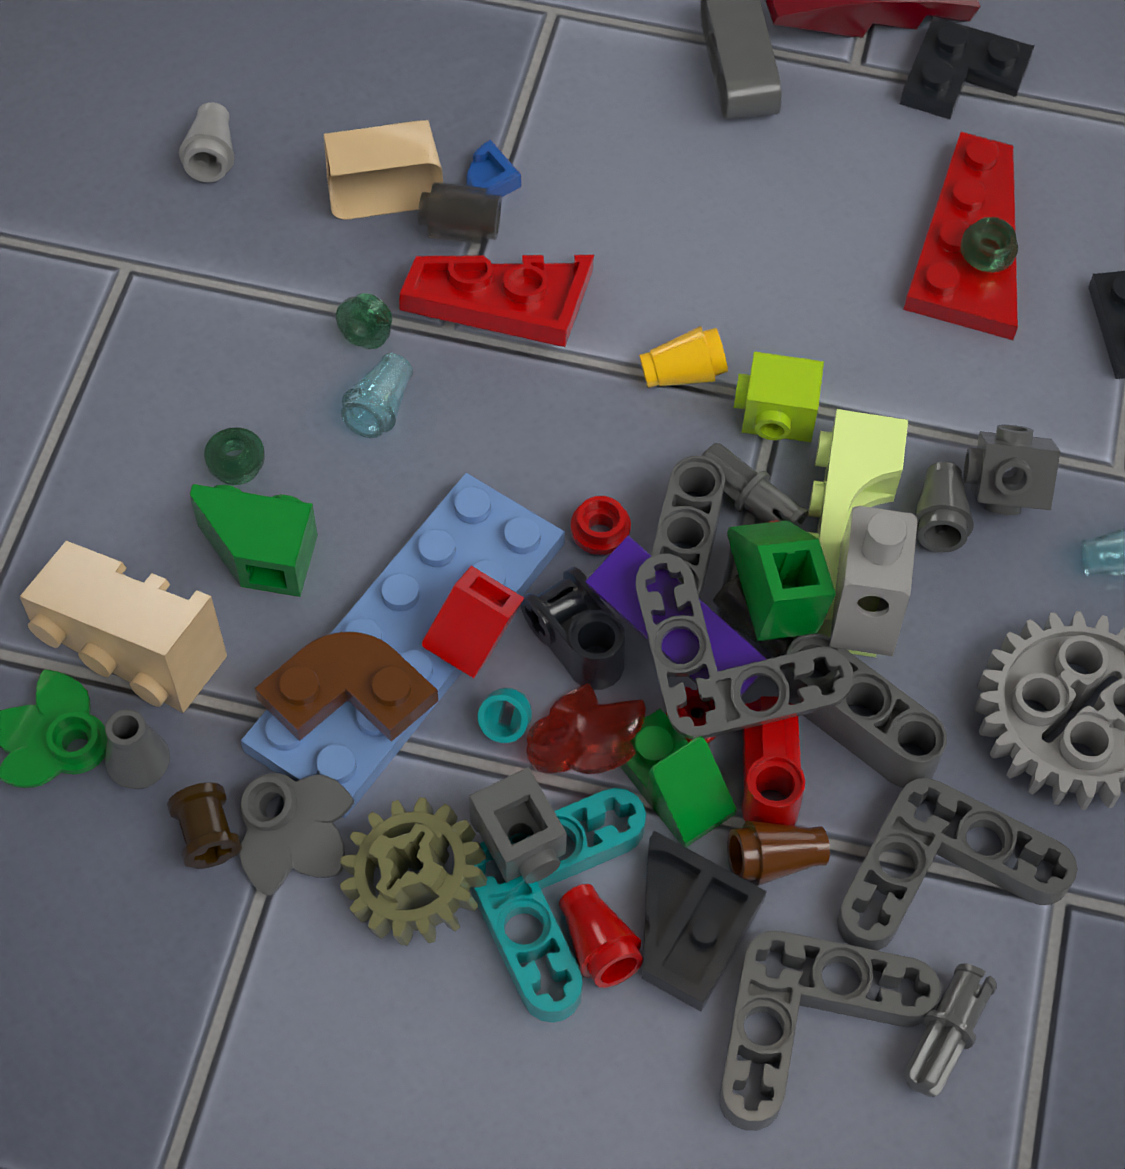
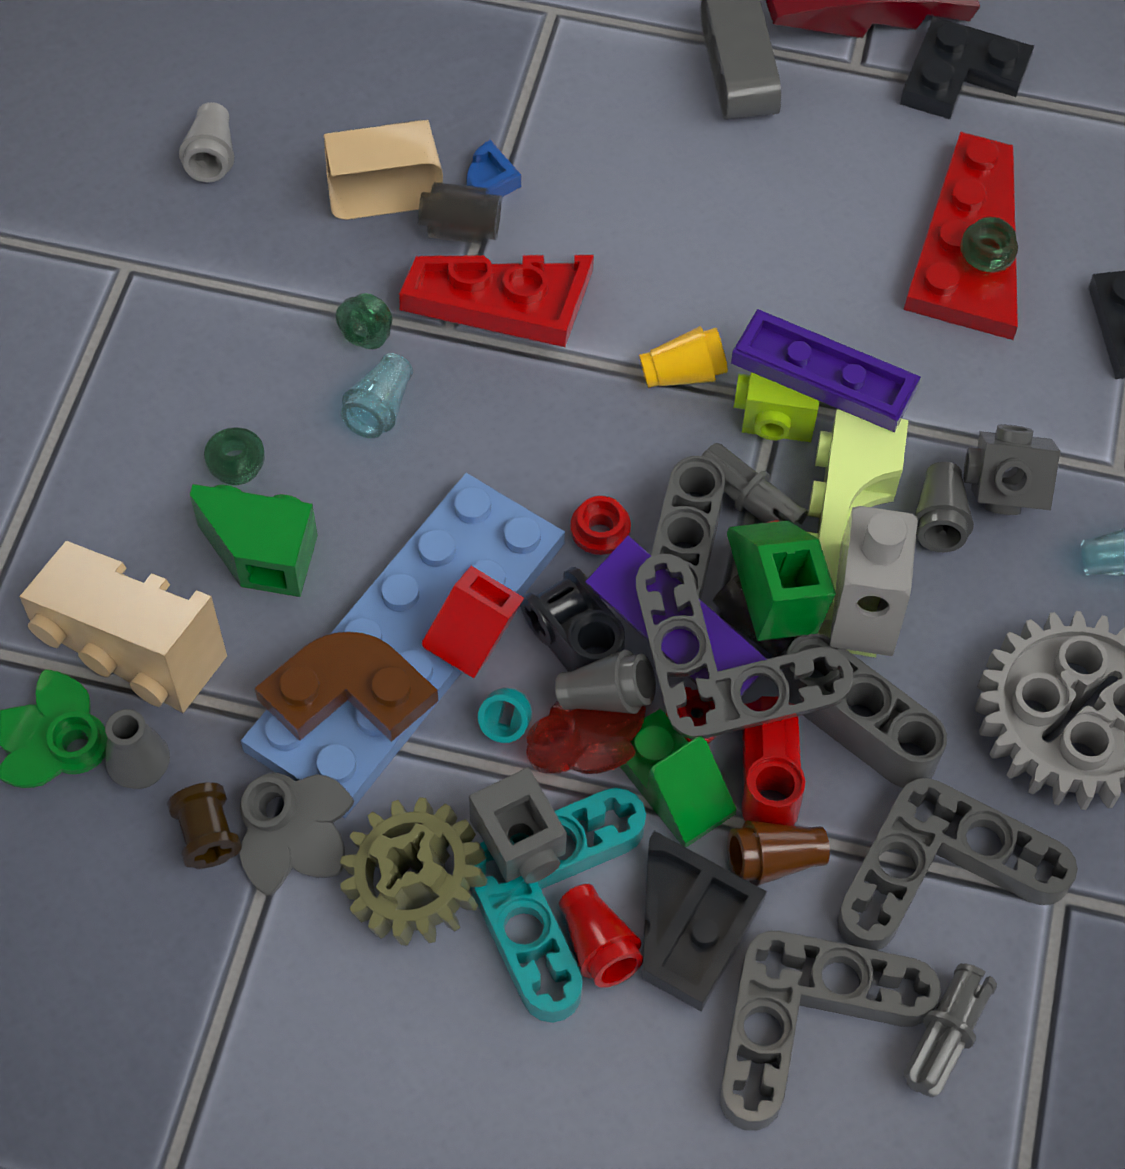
(610, 684): none -> dark grey cone
(825, 370): none -> dark purple tile

